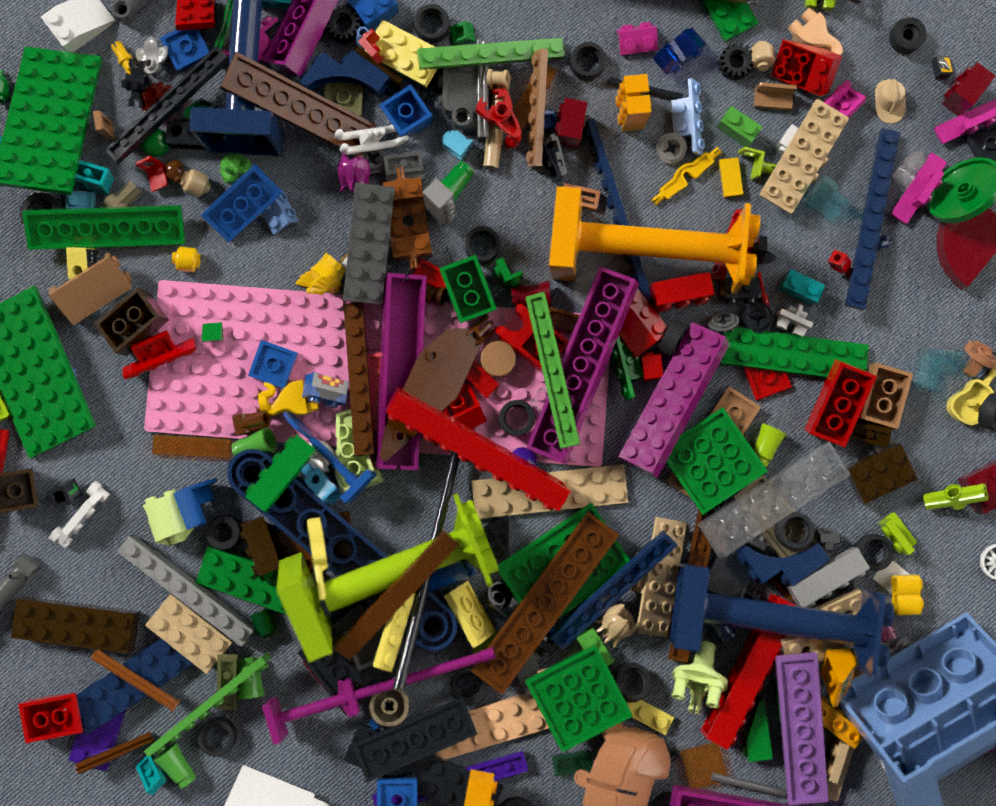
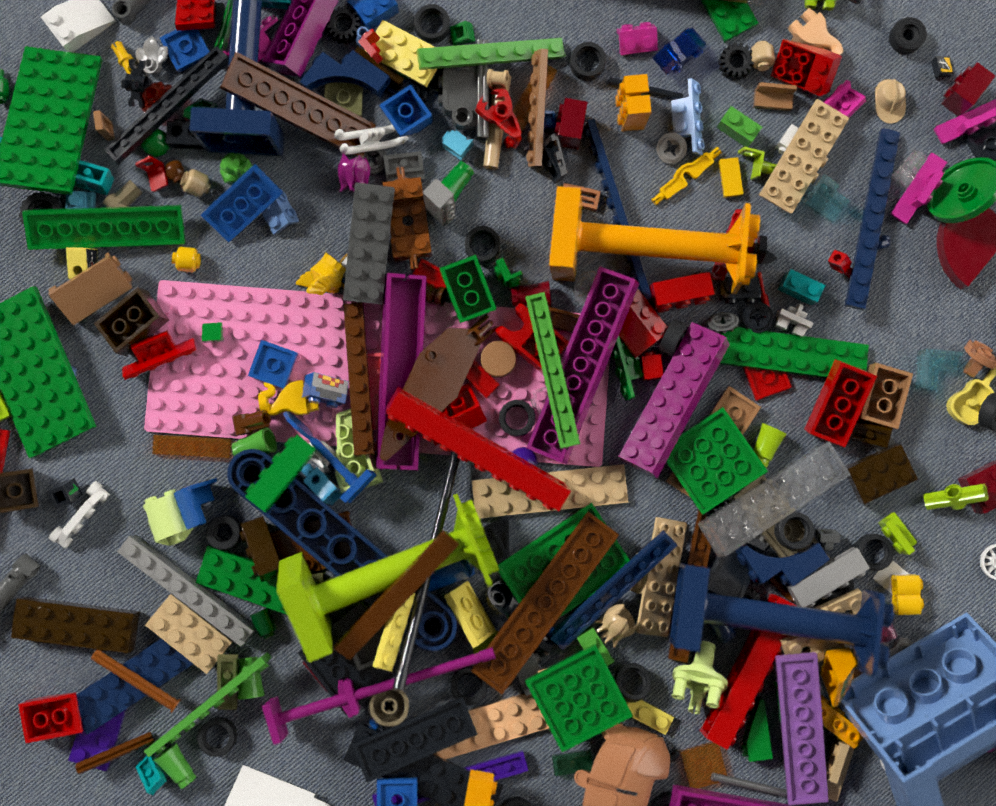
(319, 559): light yellow piece -> none

